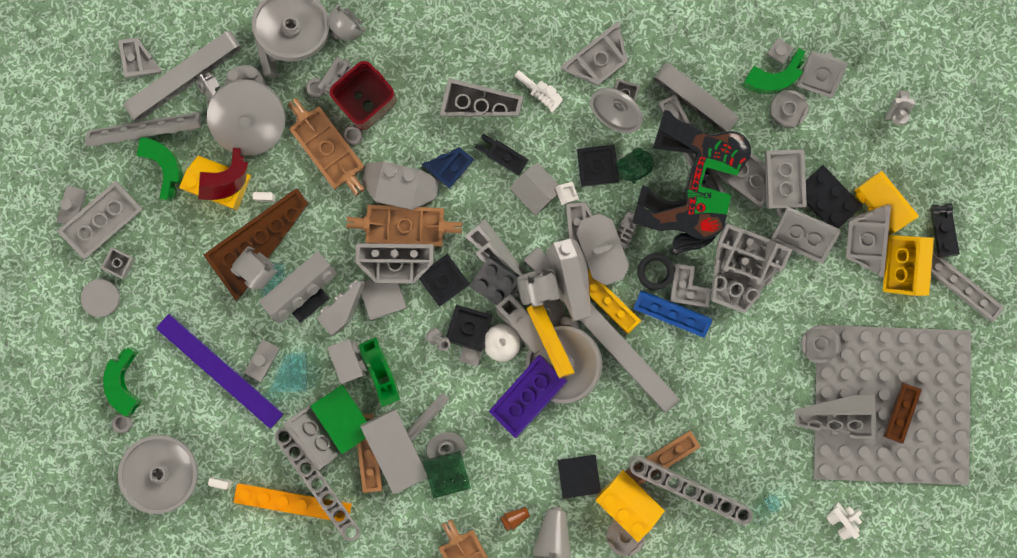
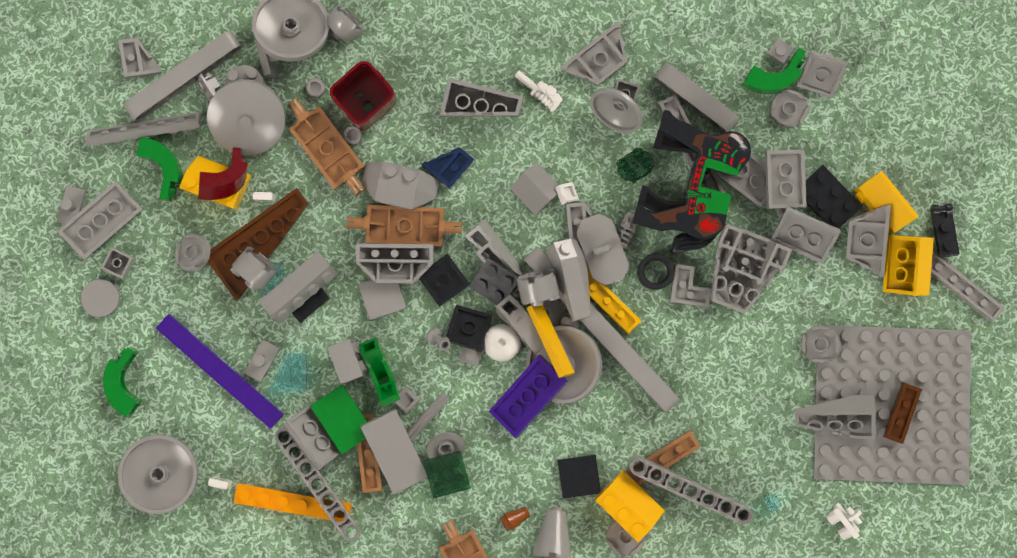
(121, 423): light grey tile -> none
(192, 252): none -> light grey tile
(335, 72): light grey hinge -> none
(340, 313): light grey slope -> none
(408, 399): none -> light grey plate
(503, 155): black hinge -> none
(597, 165): black tile -> none
(672, 313): blue plate -> none
(900, 108): light grey hips -> none

